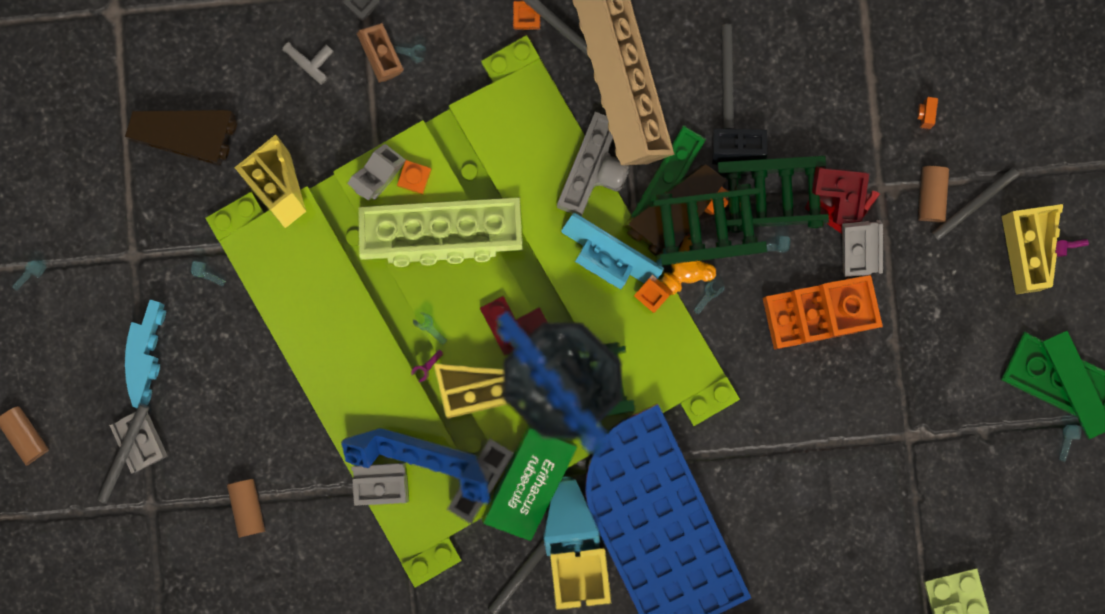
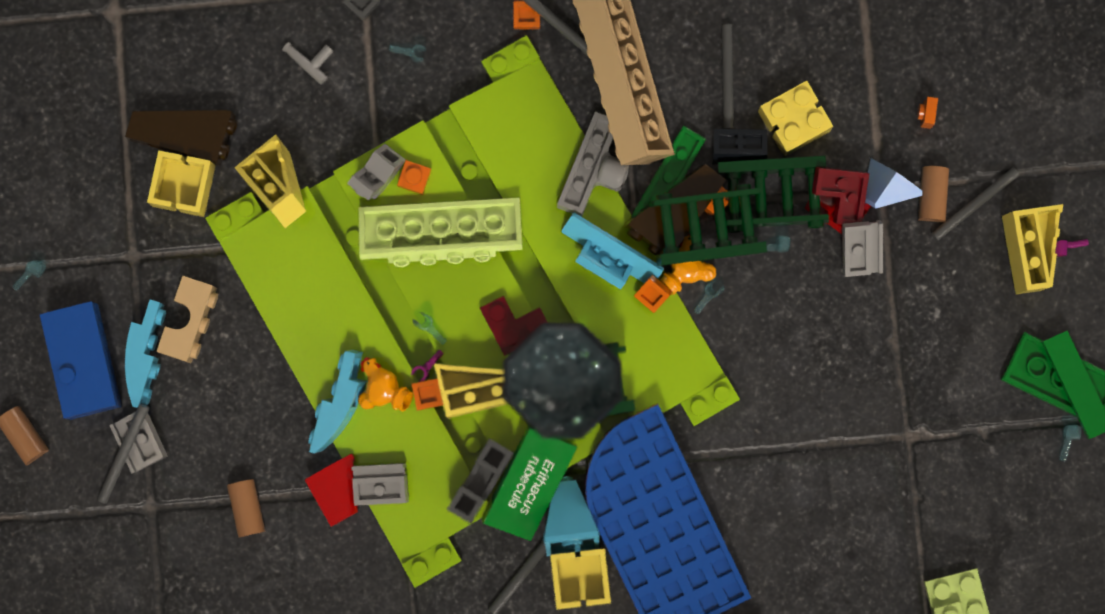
(80, 360): none -> blue brick
(181, 185): none -> light yellow piece
(183, 342): none -> tan arch
(198, 270): clear light blue hand -> none
(334, 490): none -> red slope
(336, 413): none -> medium azure slope
(366, 447): blue slope -> none
(380, 52): medium nougat brick -> none
(382, 388): none -> light orange animal
(427, 394): none -> orange plate
(592, 435): blue wing -> none
(796, 118): none -> light yellow piece
(822, 312): orange slope -> none
(888, 186): none -> light blue slope

